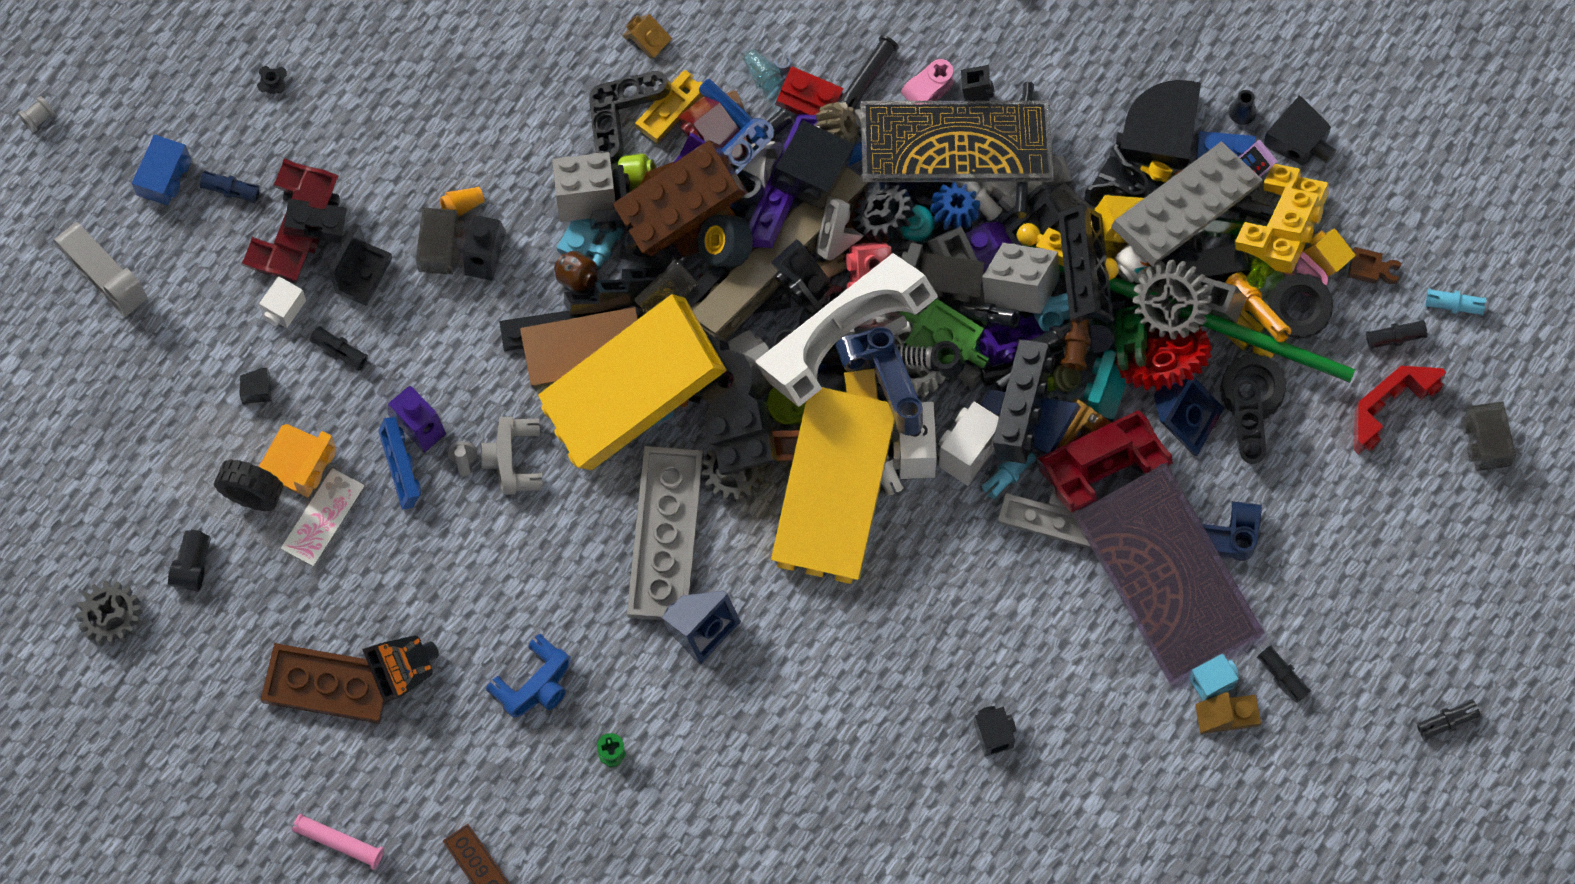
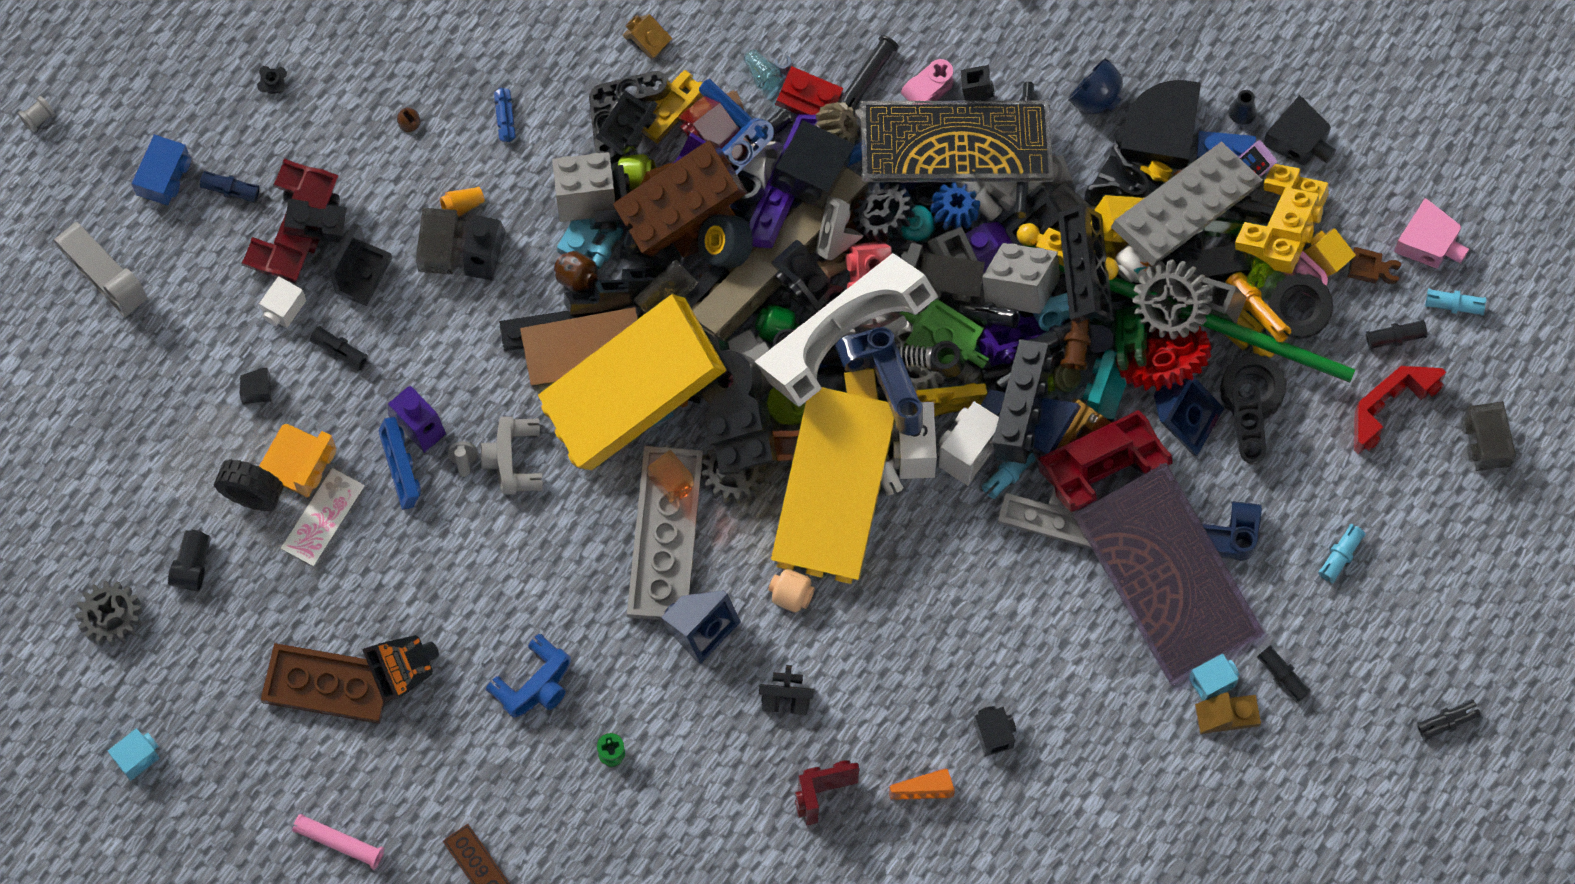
(134, 753): none -> medium azure brick
(404, 123): none -> reddish brown hinge
(504, 115): none -> blue axle
(625, 123): none -> black bracket
(671, 476): none -> clear orange brick
(772, 693): none -> black hips
(774, 319): none -> green head
(791, 590): none -> light nougat head
(817, 780): none -> dark red bracket
(928, 786): none -> orange slope
(953, 398): none -> yellow wing
(1099, 89): none -> dark blue cylinder
(1341, 553): none -> medium azure pin
(1431, 237): none -> bright pink torso

